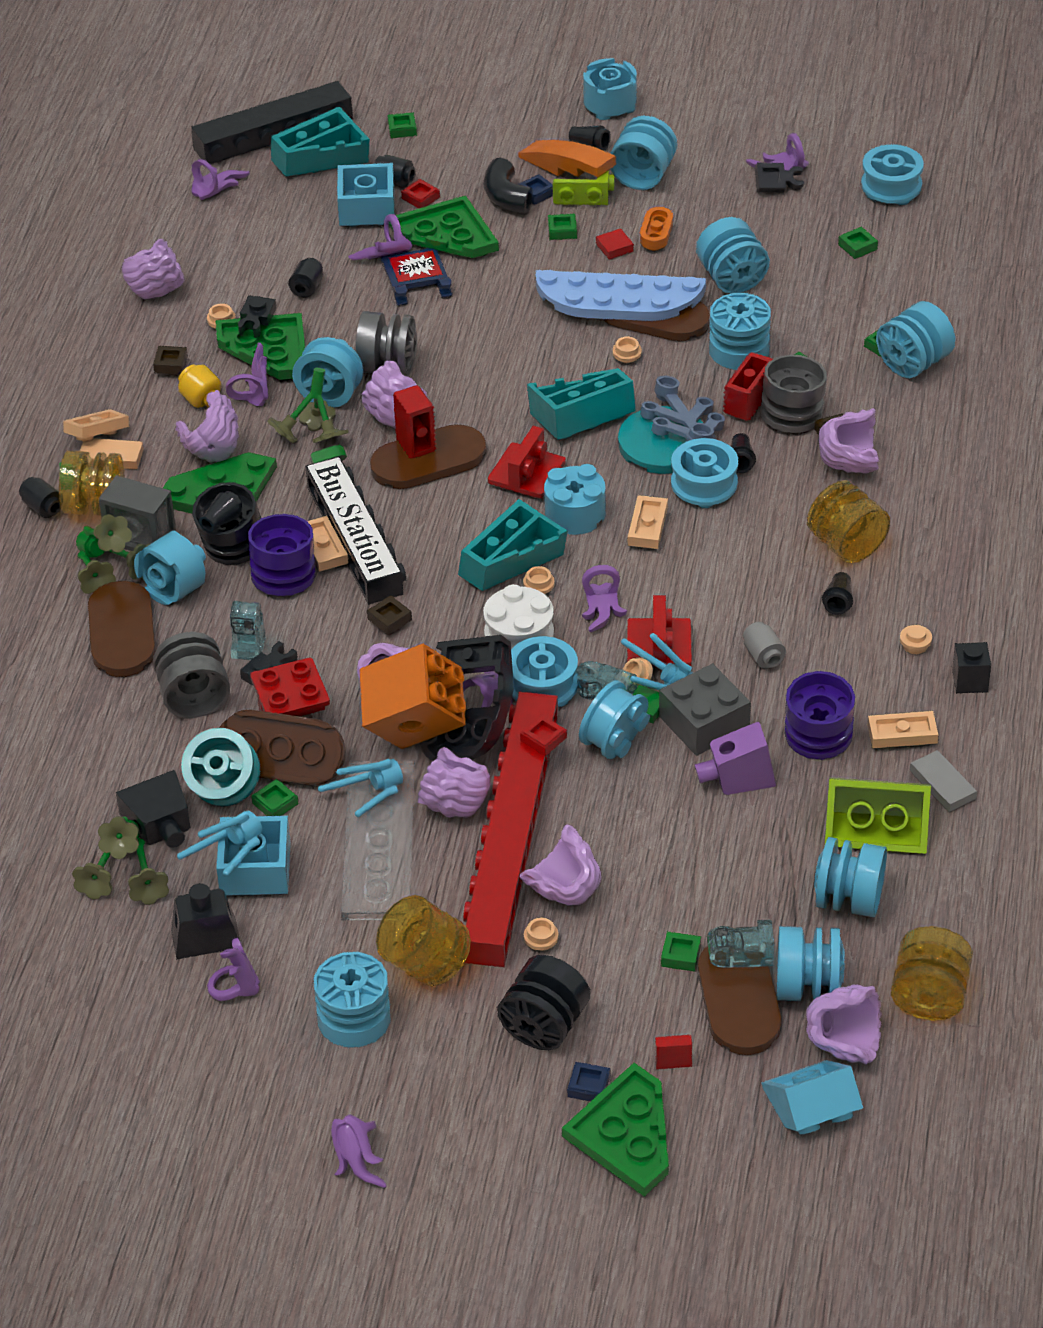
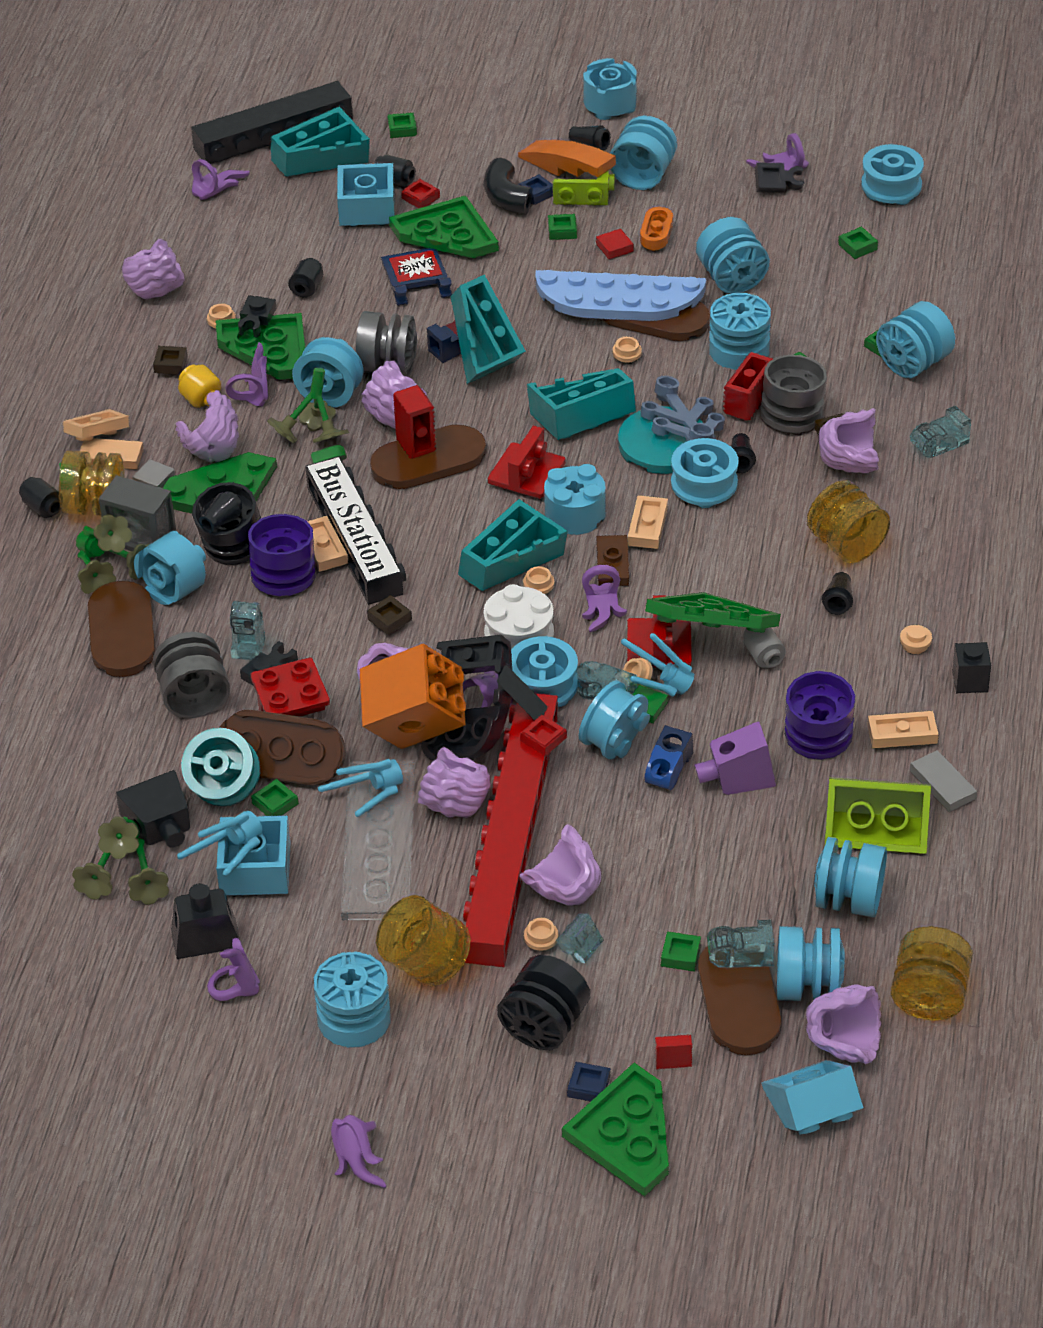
(154, 473): none -> light grey tile
(390, 247): medium lavender piece -> none
(445, 339): none -> dark blue leg
(483, 330): none -> teal wedge
(521, 693): none -> black sticker
(580, 938): none -> clear light blue tile
(613, 551): none -> reddish brown plate
(669, 758): none -> blue leg
(703, 708): dark grey brick -> none
(712, 611): none -> green plate
(943, 433): none -> clear light blue leg

